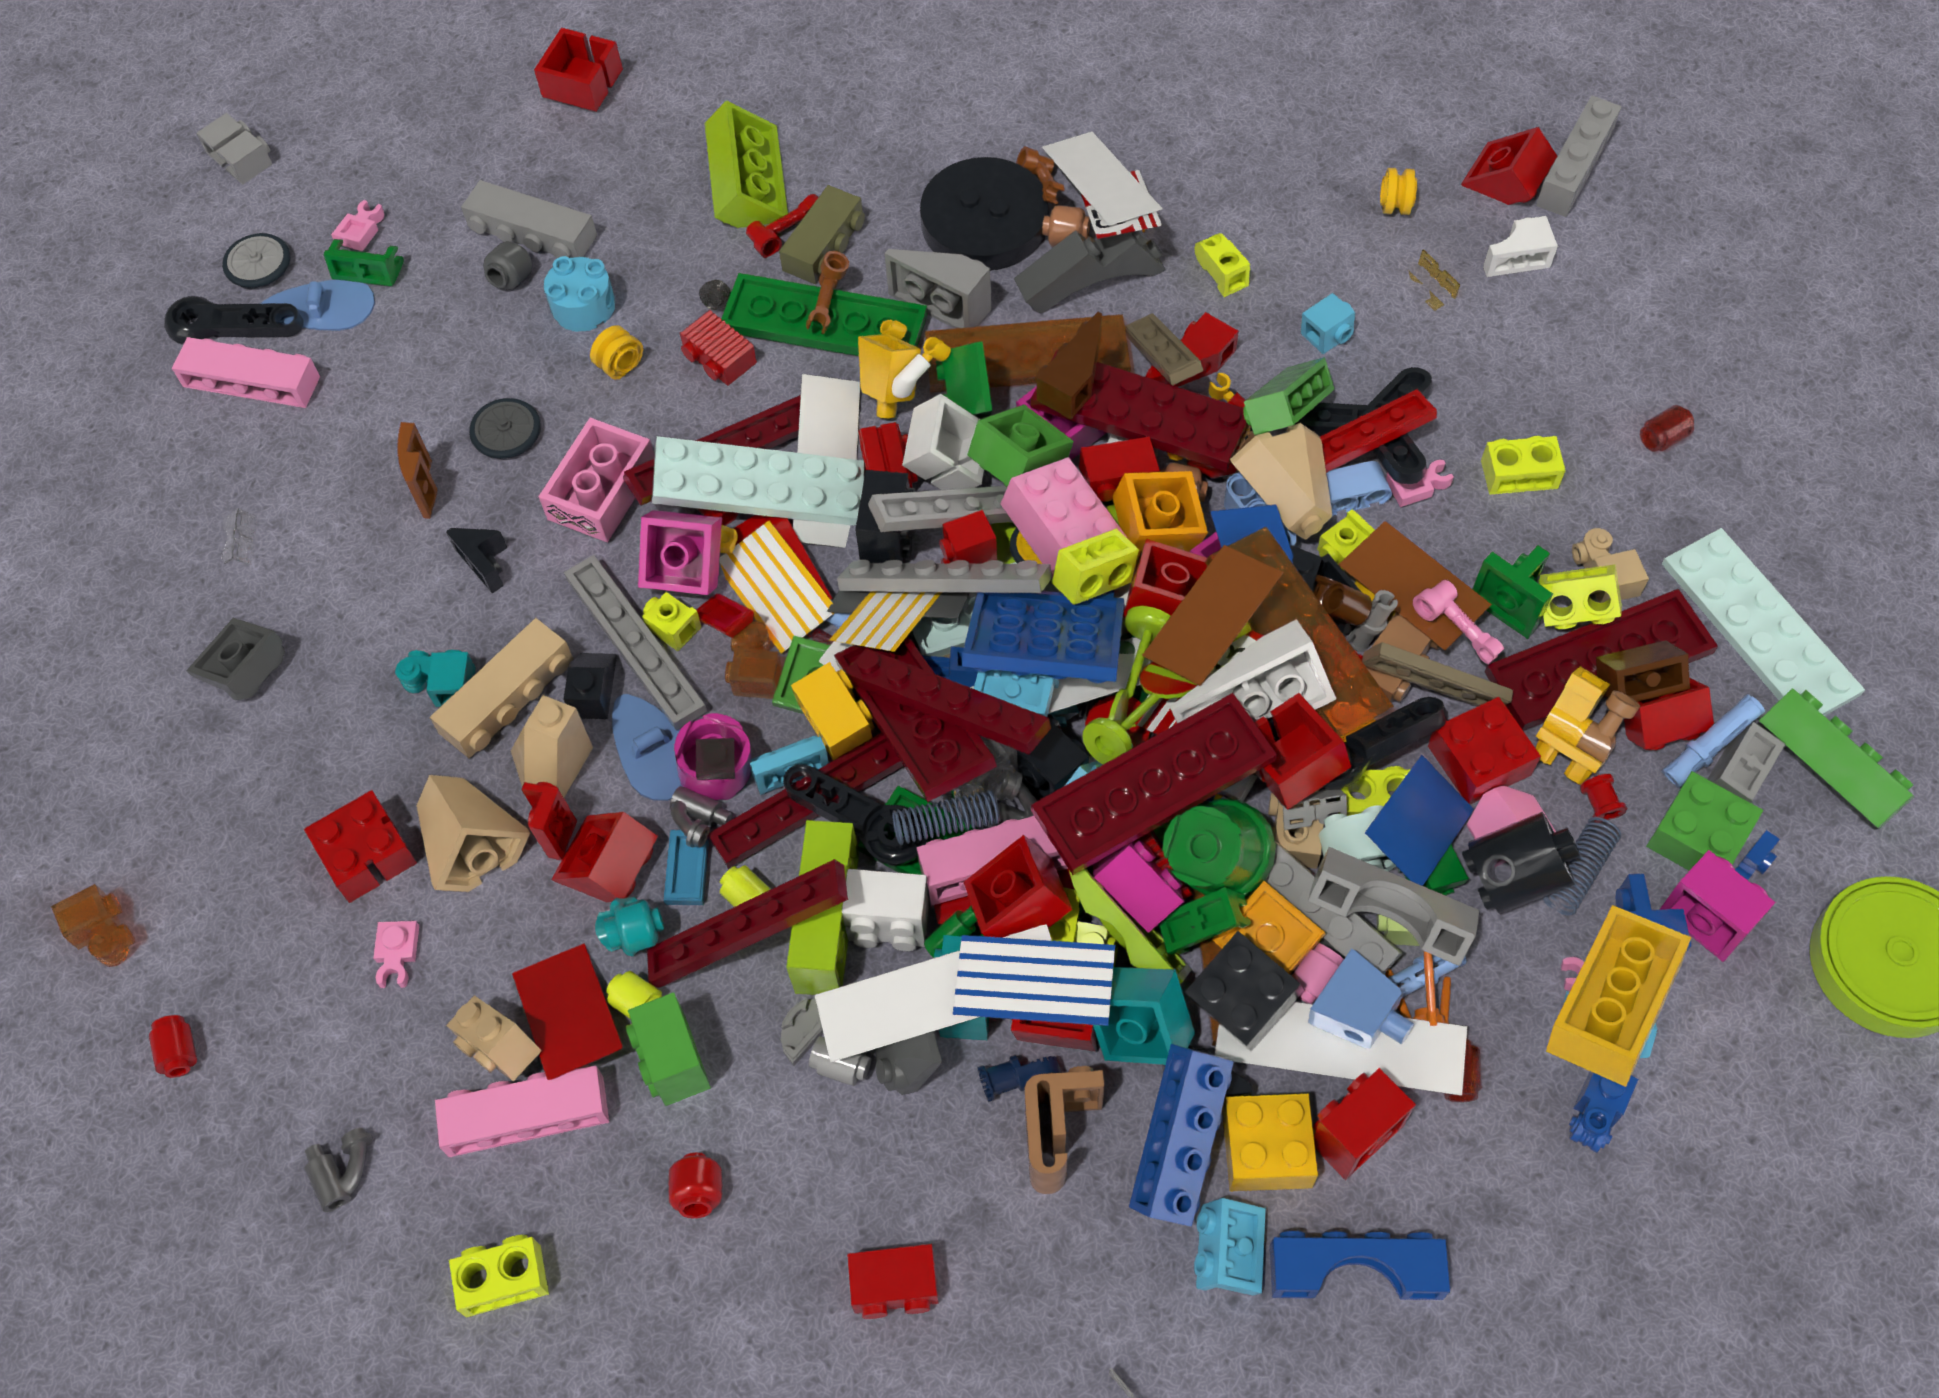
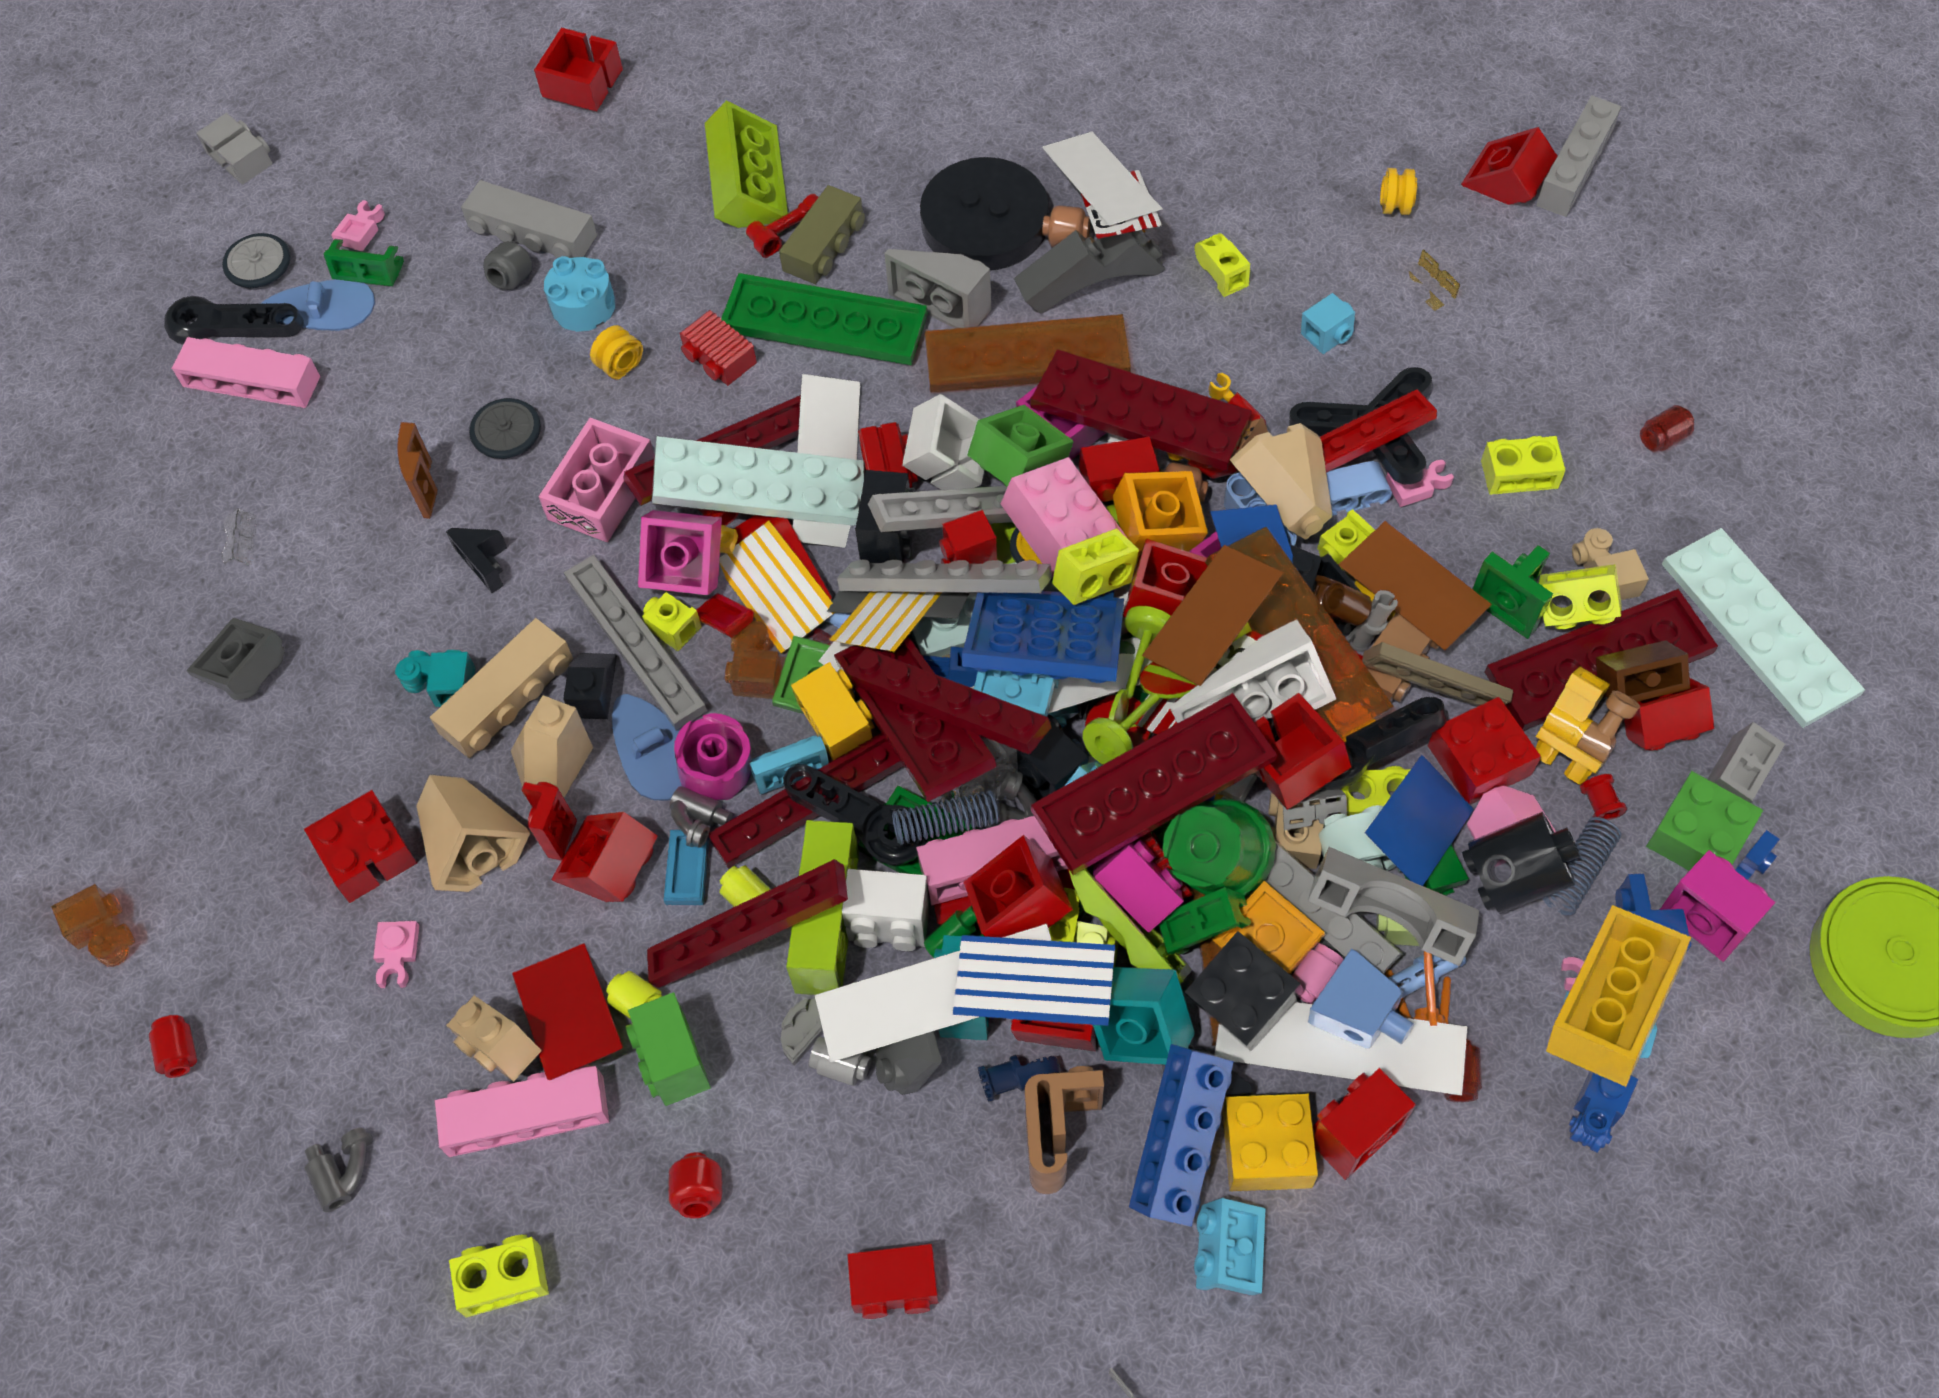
(629, 925): teal head -> none
(715, 294): clear smoke plate -> none
(715, 759): clear smoke plate -> none
(832, 270): dark orange brick -> none
(893, 366): yellow torso -> none
(967, 379): green slope -> none
(1042, 167): dark orange brick -> none
(1070, 376): reddish brown slope -> none
(1163, 349): dark tan tile -> none
(1210, 342): red slope -> none
(1288, 396): bright green brick -> none
(1412, 1265): blue arch -> none
(1439, 600): bright pink brick -> none
(1526, 249): white arch -> none
(1701, 751): light blue pin -> none
(1836, 758): bright green brick -> none

